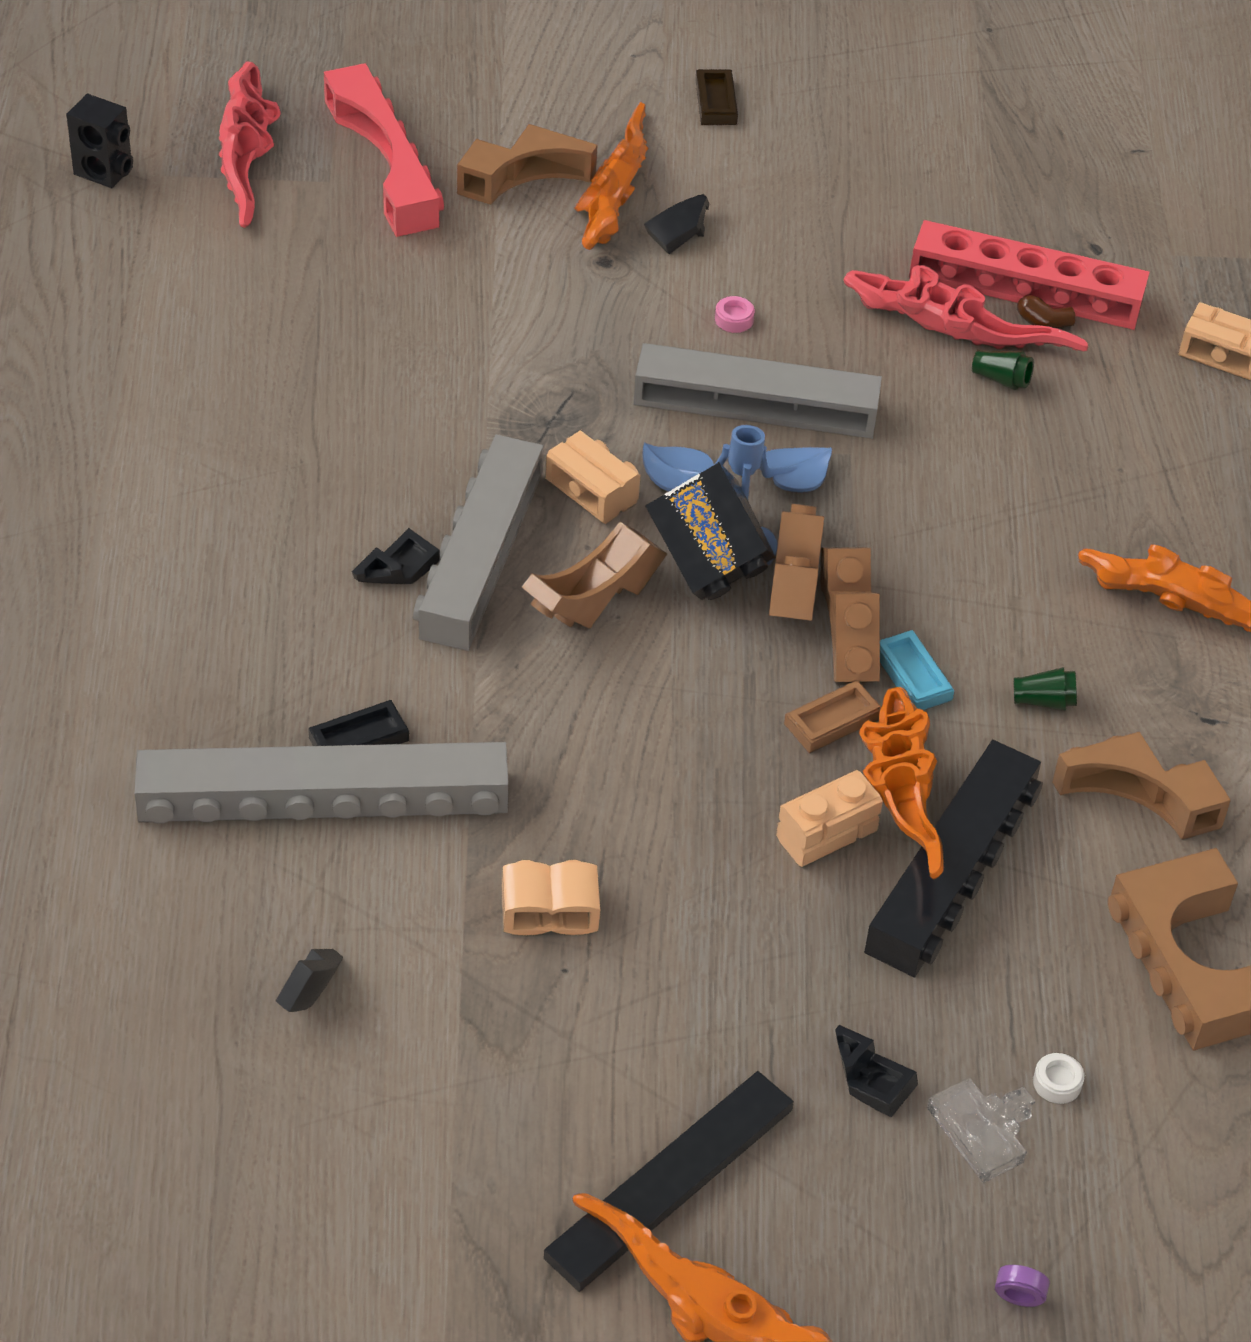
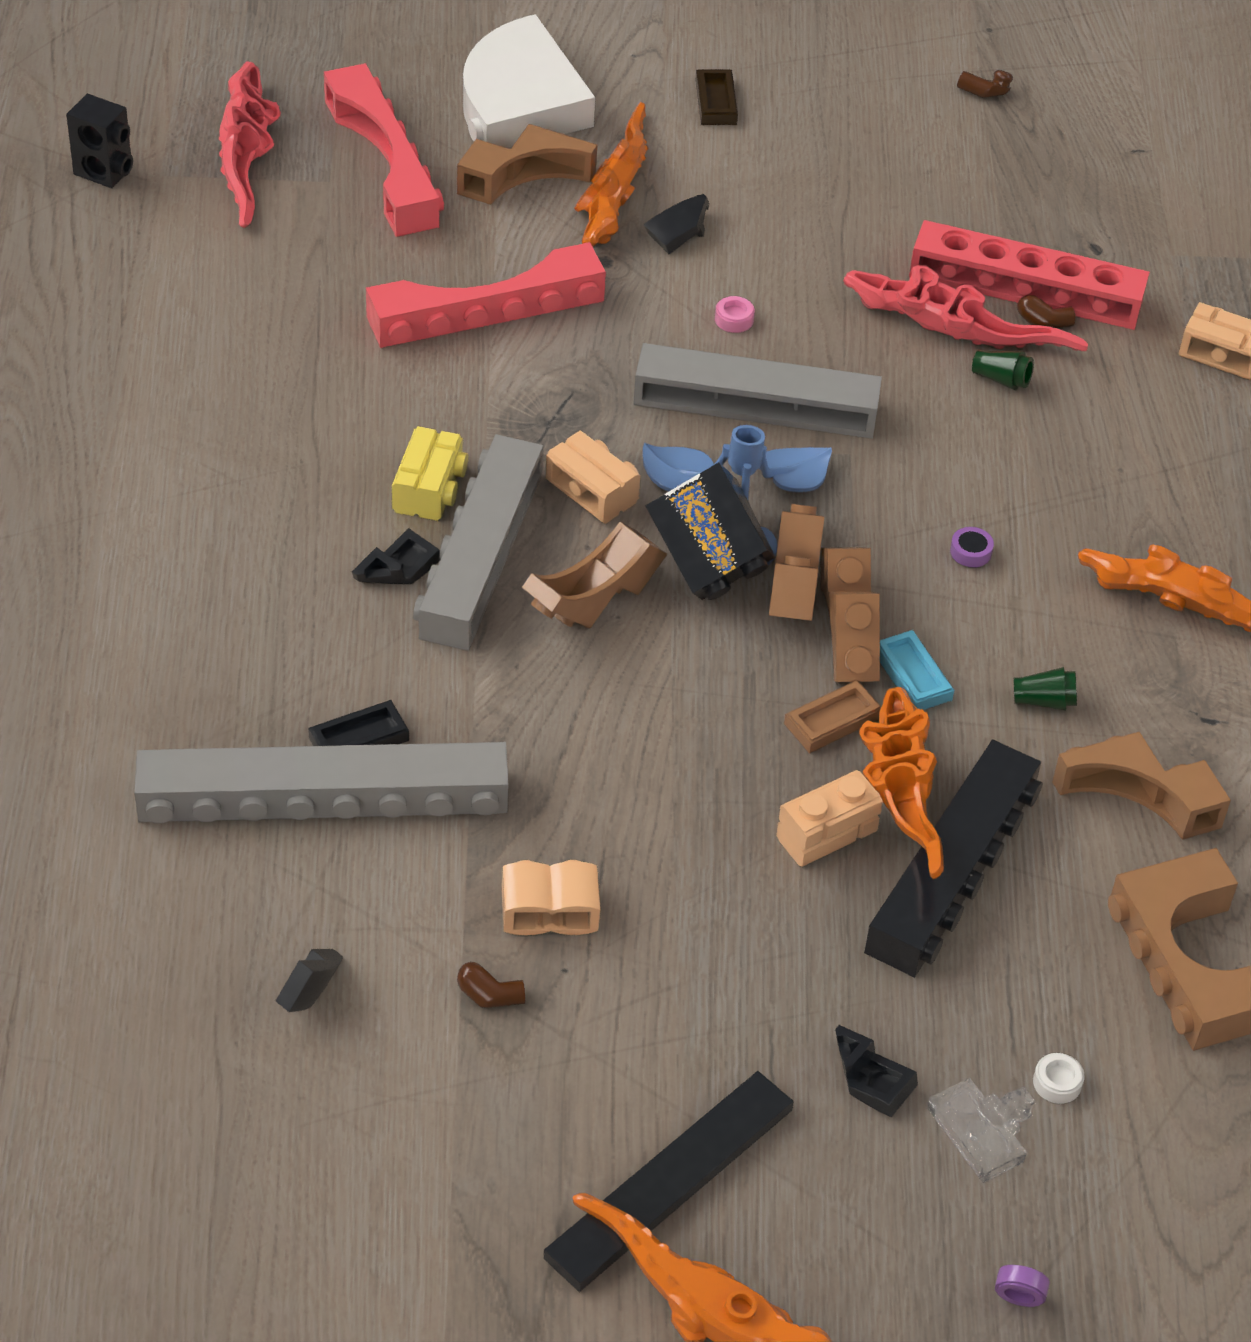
(413, 311): none -> coral arch
(429, 473): none -> light yellow brick
(486, 990): none -> reddish brown arm
(521, 80): none -> white brick
(971, 547): none -> medium lavender tile
(986, 88): none -> reddish brown arm

